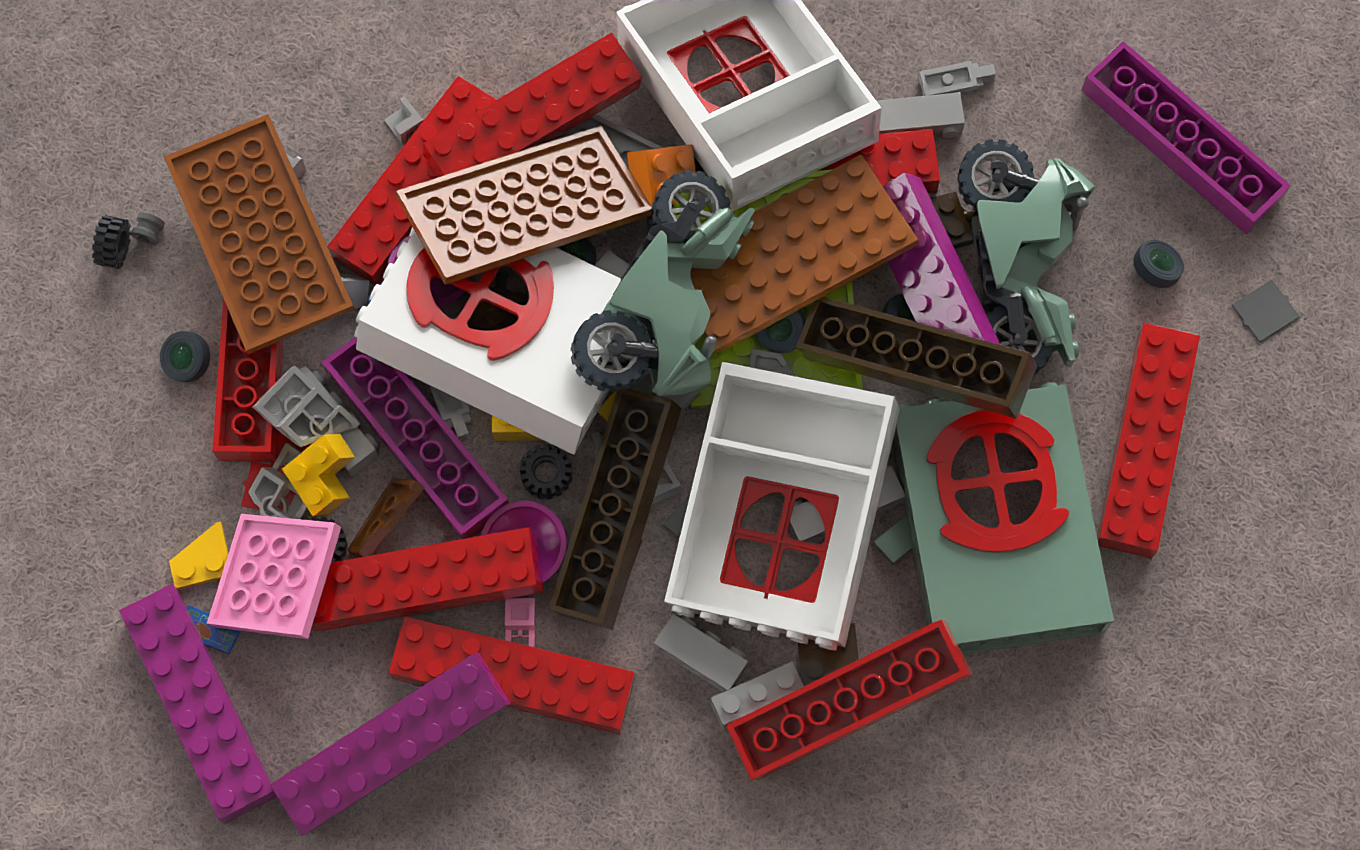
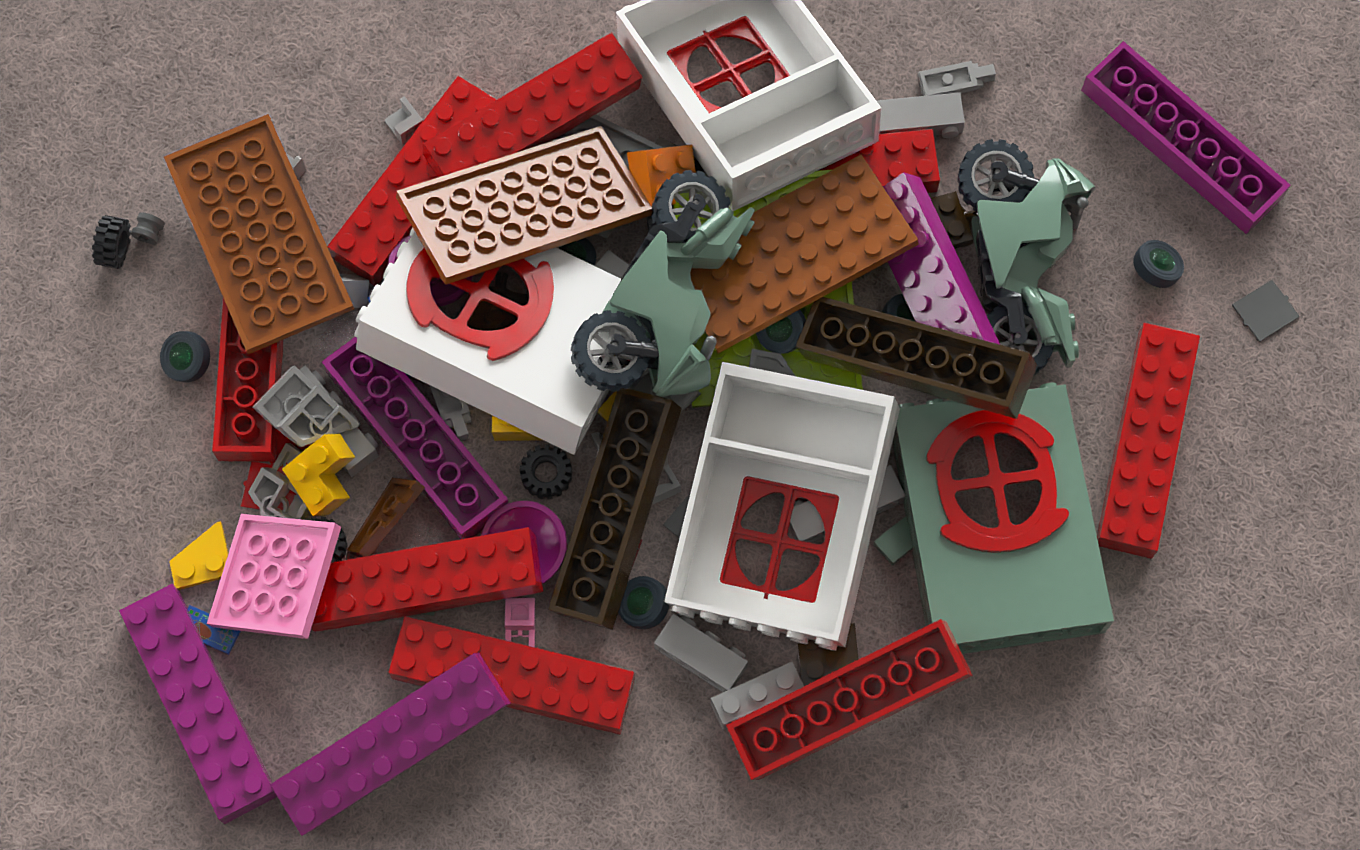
(643, 603): none -> black wheel

